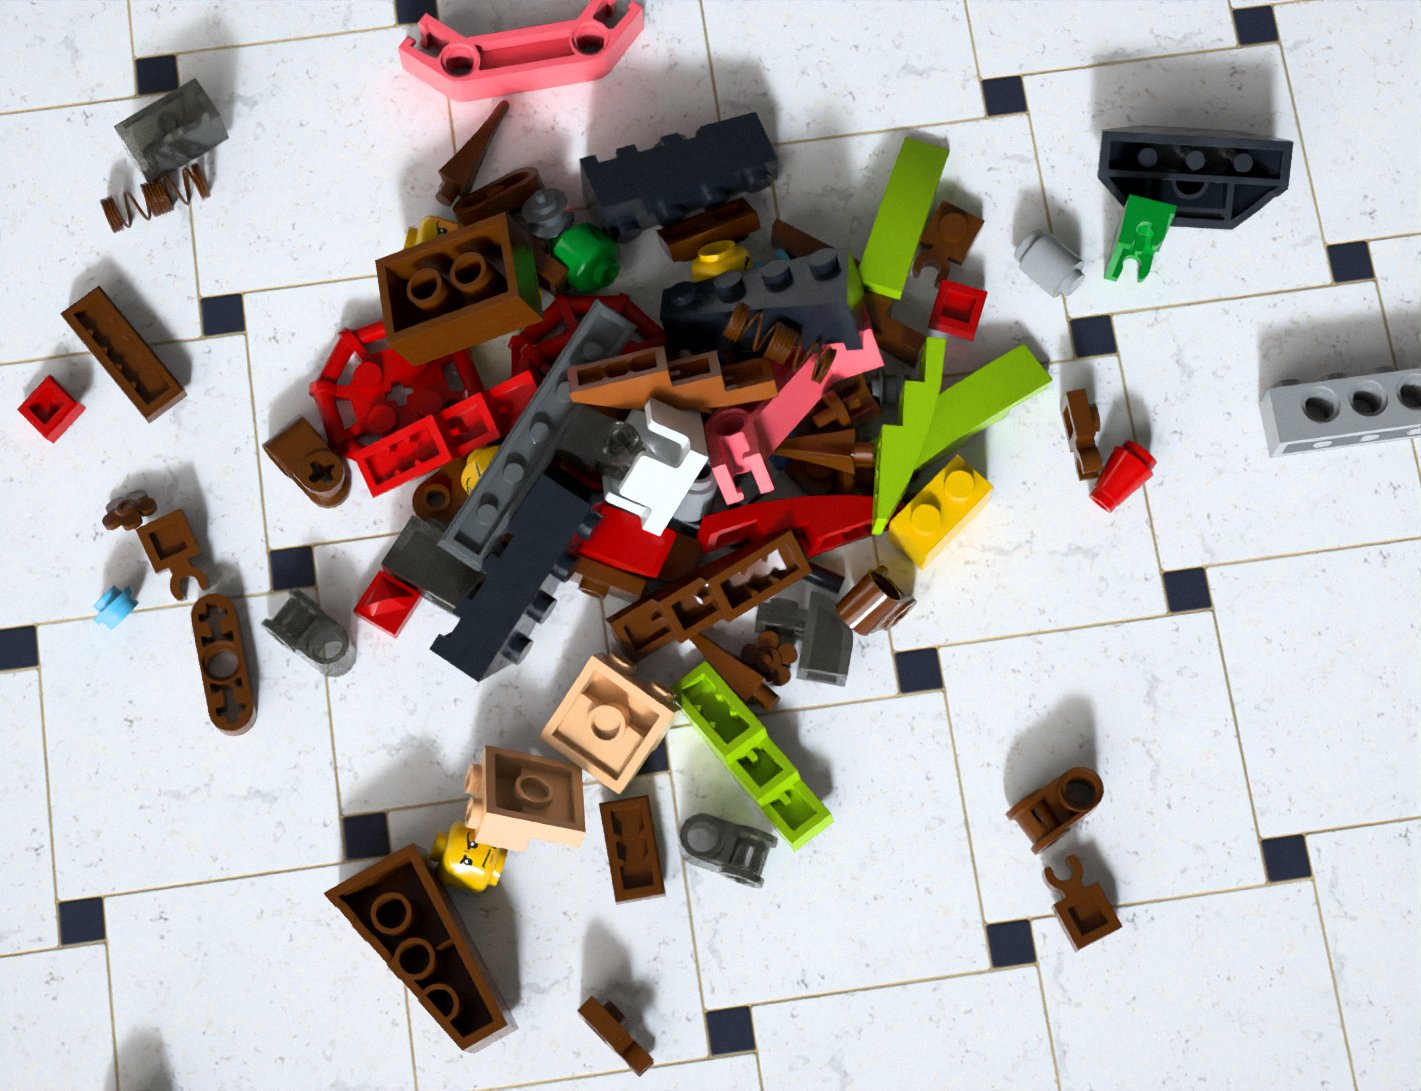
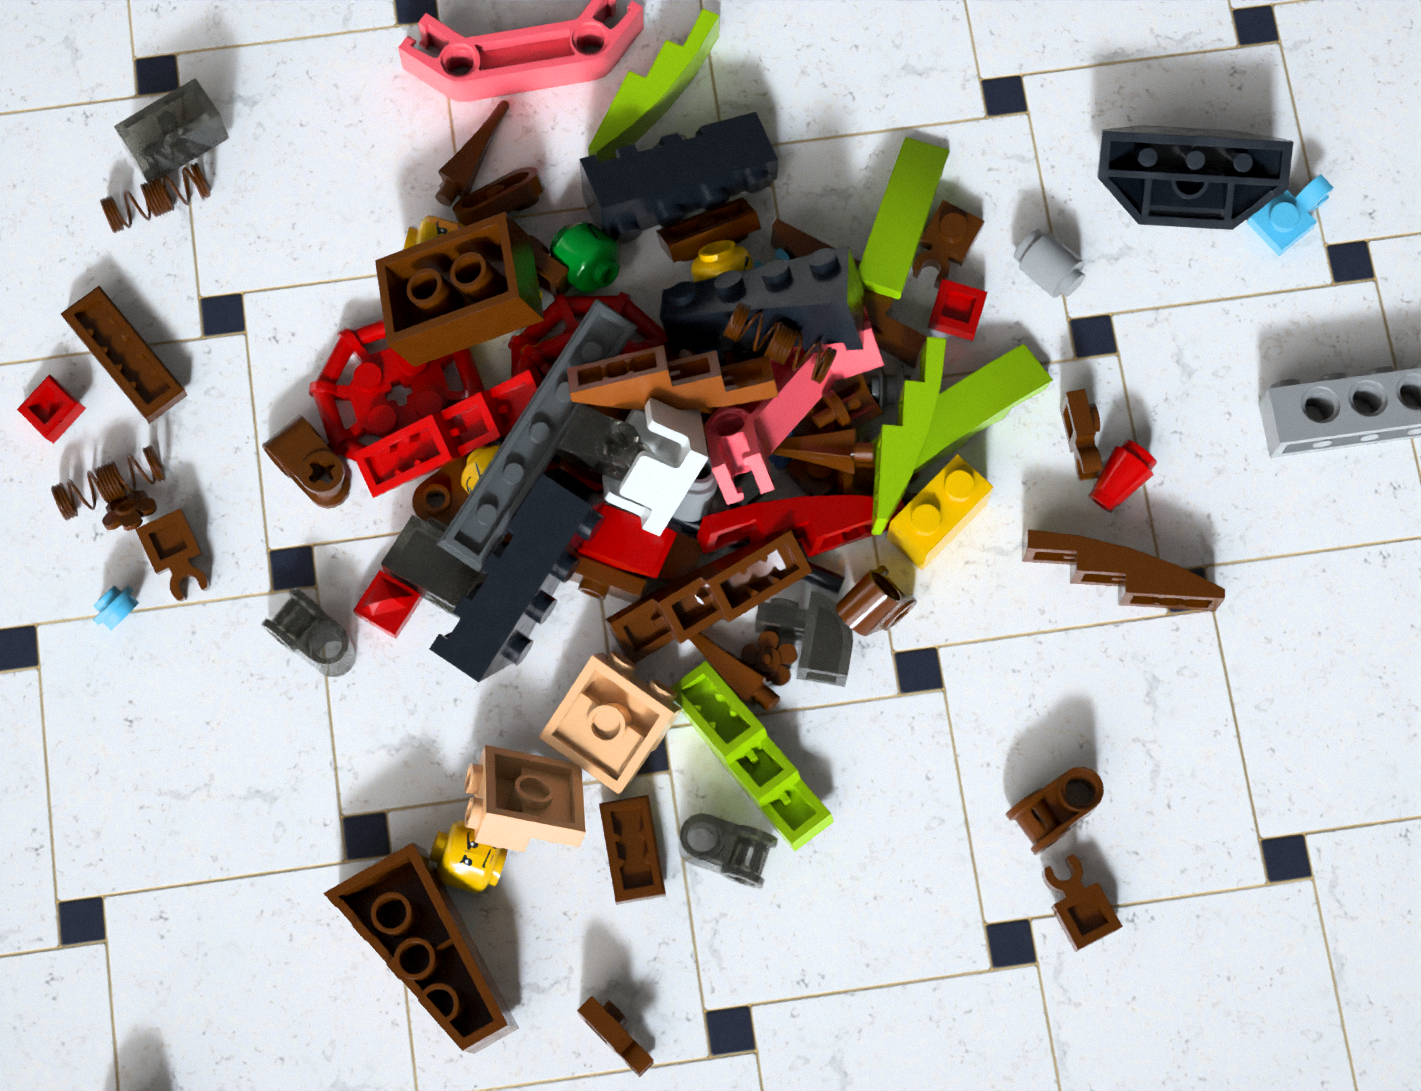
(109, 484): none -> reddish brown piece
(204, 633): reddish brown beam -> none
(547, 213): dark grey wheel -> none
(645, 100): none -> lime slope
(1139, 235): green hinge -> none
(1139, 576): none -> reddish brown slope
(1289, 218): none -> medium azure plate

